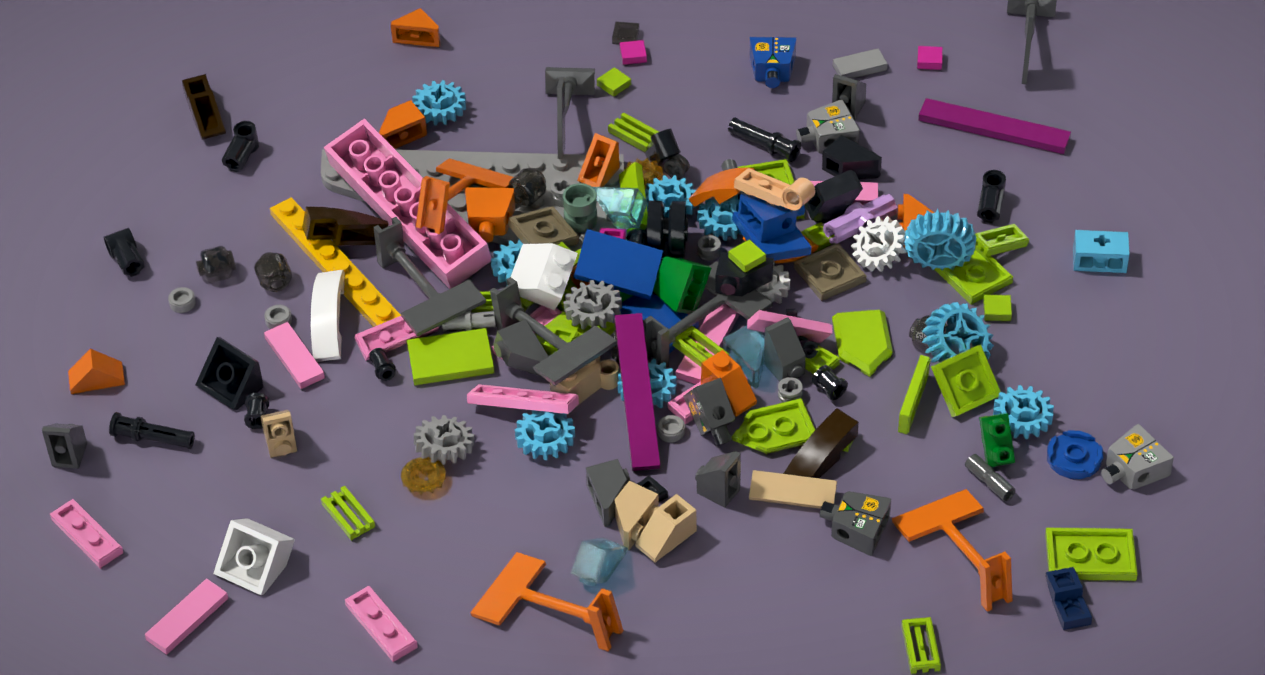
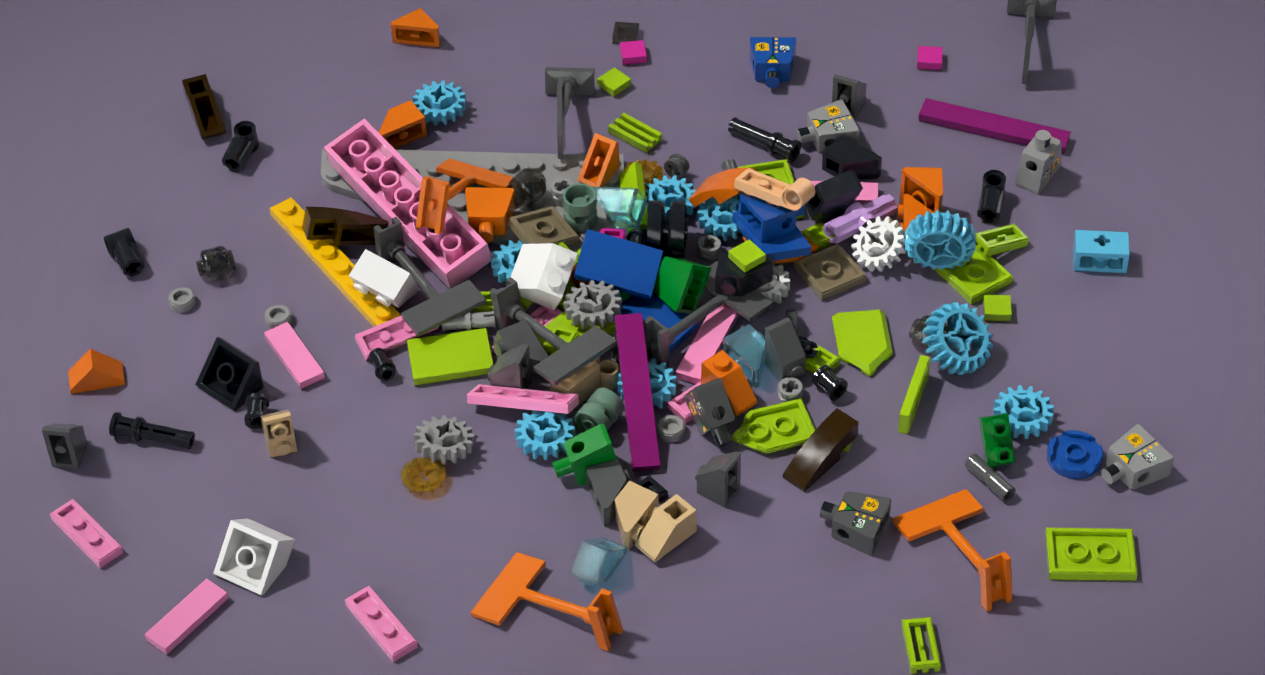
(273, 272): clear smoke head -> none
(325, 315): white slope -> none
(355, 505): lime tile -> none
(383, 279): none -> white slope
(512, 369): none -> dark grey slope
(584, 451): none -> green torso
(601, 407): none -> sand green wheel
(662, 146): black piece -> none
(694, 350): lime tile -> none
(791, 489): tan tile -> none
(810, 329): bright pink tile -> none
(860, 64): light grey tile -> none
(924, 185): none -> orange slope
(966, 380): lime tile -> none
(1044, 157): none -> light grey torso
(1067, 598): dark blue slope -> none

